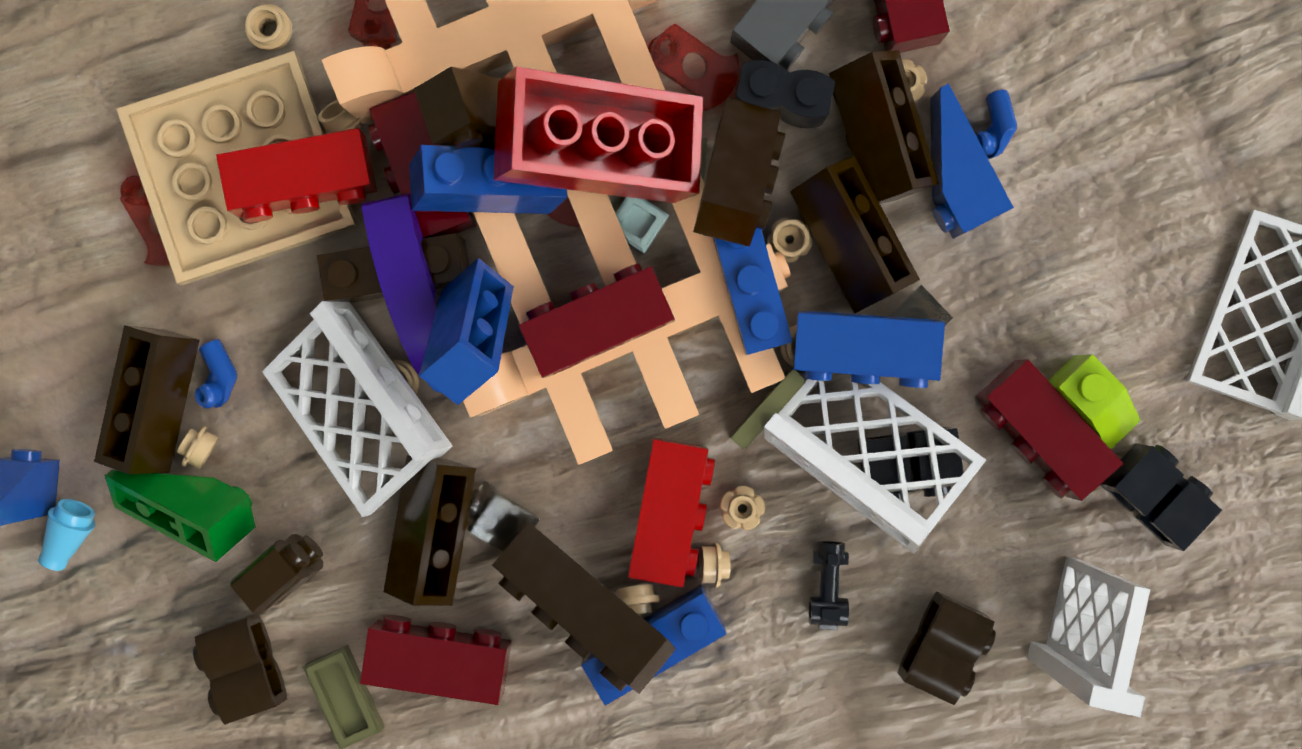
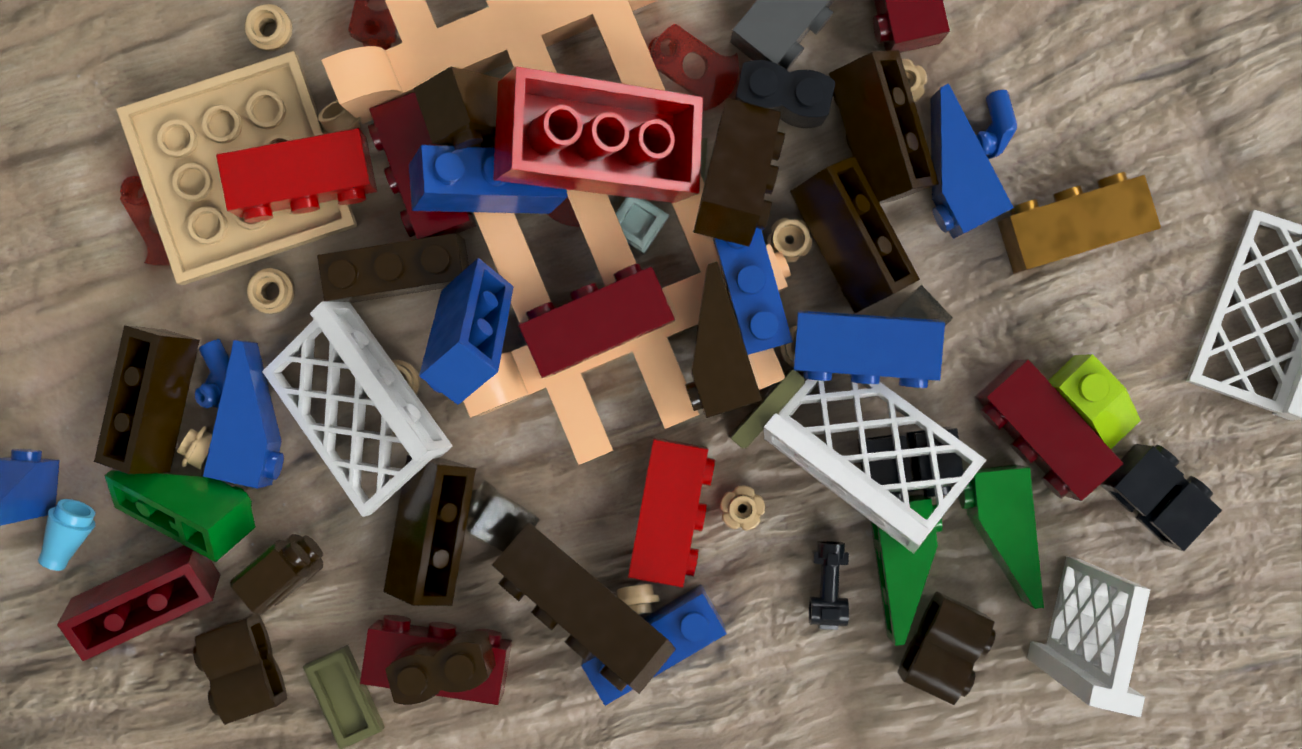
(138, 601): none -> dark red brick
(246, 428): none -> blue slope
(257, 291): none -> tan plate
(402, 271): dark purple slope -> none
(431, 667): none -> dark brown brick
(713, 564): tan plate -> none
(720, 360): none -> dark brown slope
(904, 573): none -> green slope
(1004, 515): none -> green slope
(1078, 221): none -> pearl gold brick

